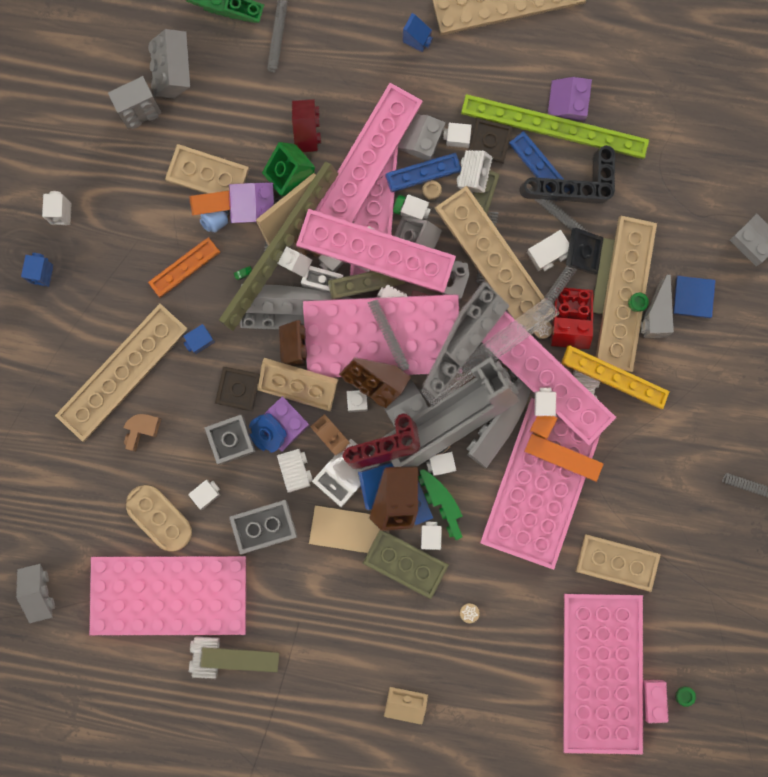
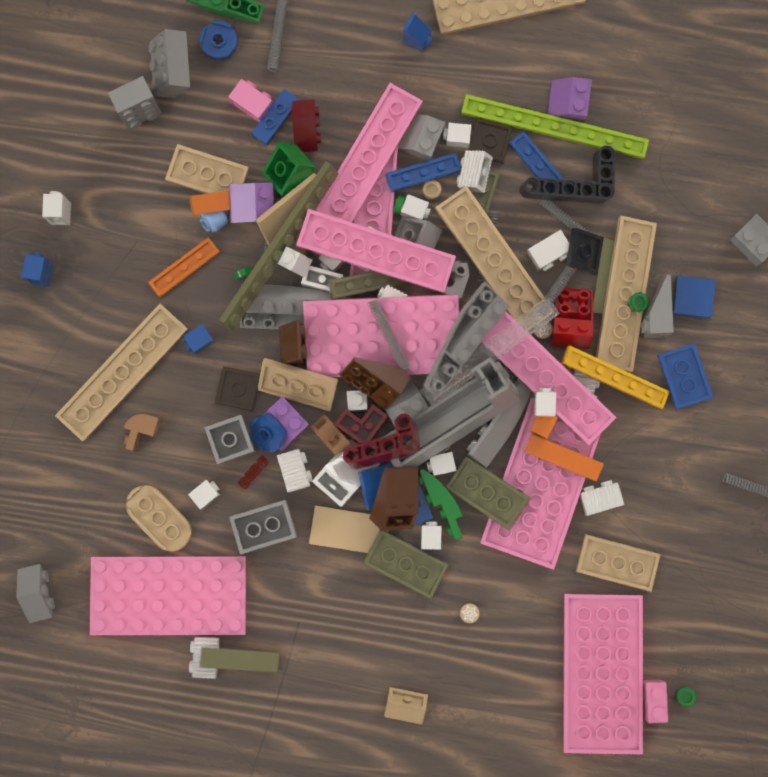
(213, 31): none -> blue plate
(250, 100): none -> bright pink brick
(253, 472): none -> clear red axle
(274, 117): none -> blue plate
(364, 429): none -> dark red brick
(488, 493): none -> olive tile
(601, 498): none -> white brick
(685, 376): none -> blue plate

